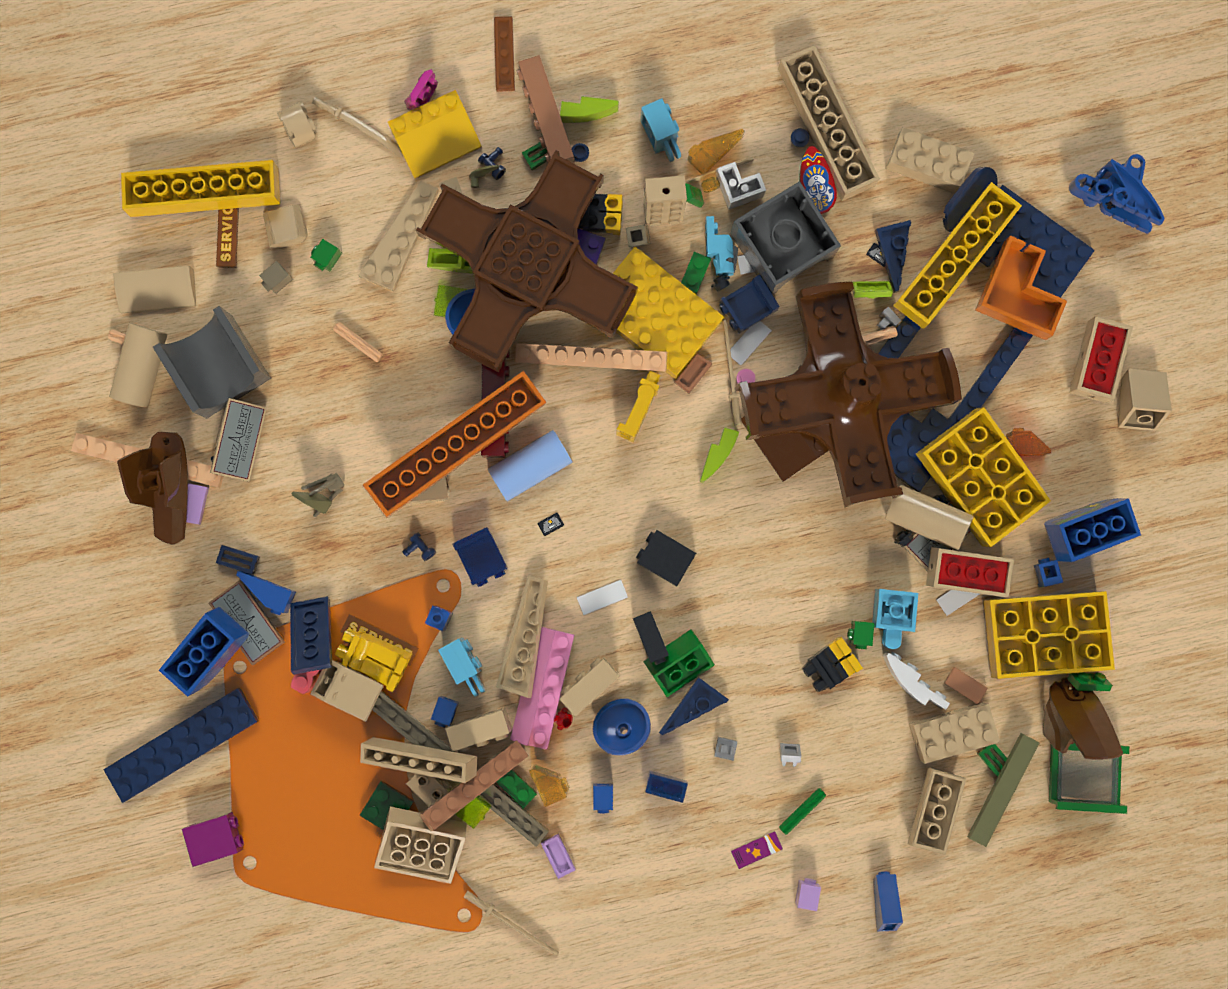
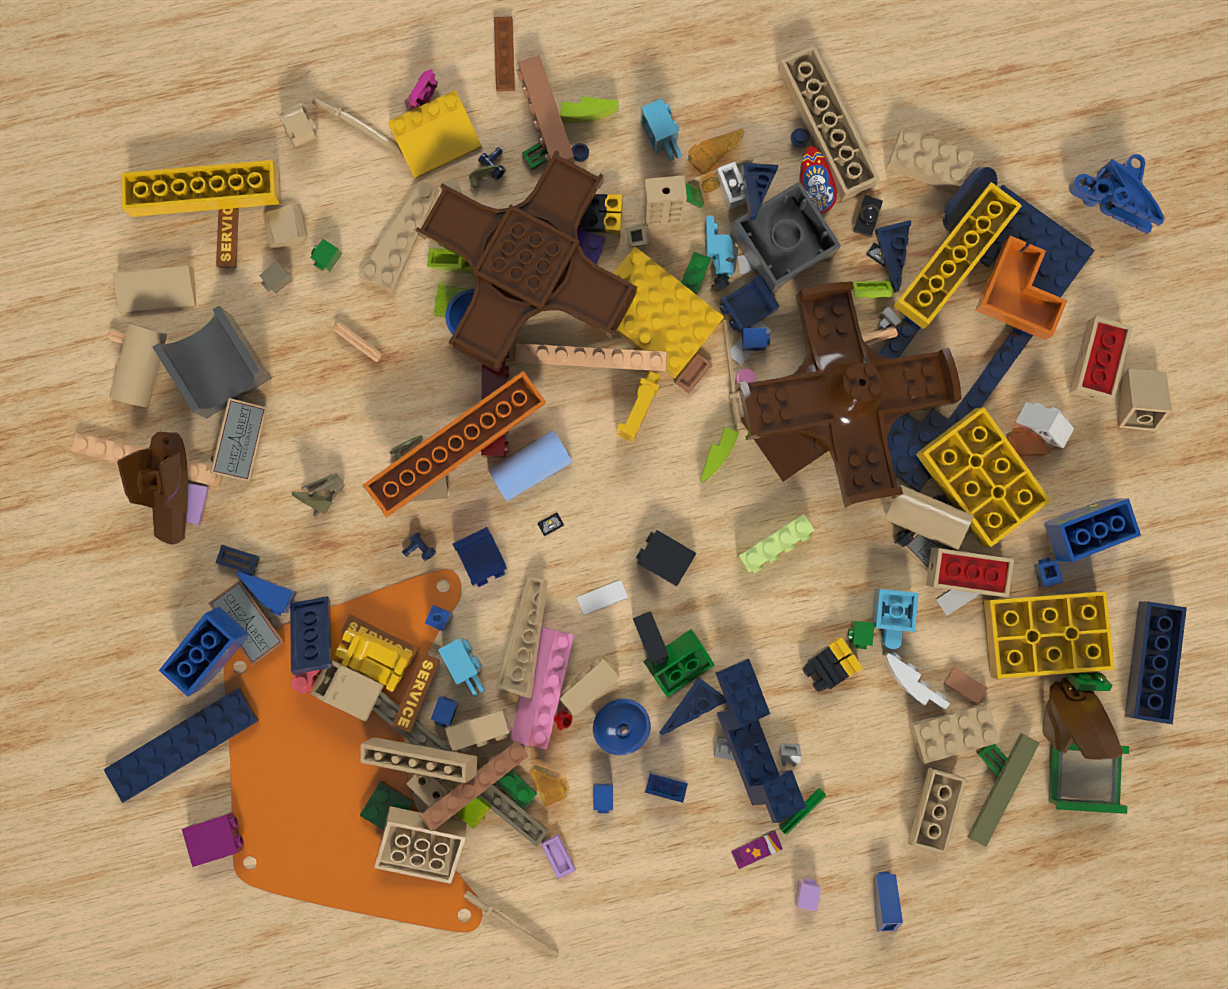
(404, 446): none -> olive bar
(416, 693): none -> dark orange tile
(749, 744): none -> dark blue bracket
(755, 339): none -> blue brick
(756, 183): none -> dark blue wing
(775, 543): none -> yellowish green brick
(868, 216): none -> black tile
(1046, 422): none -> white brick
(1155, 662): none -> dark blue brick

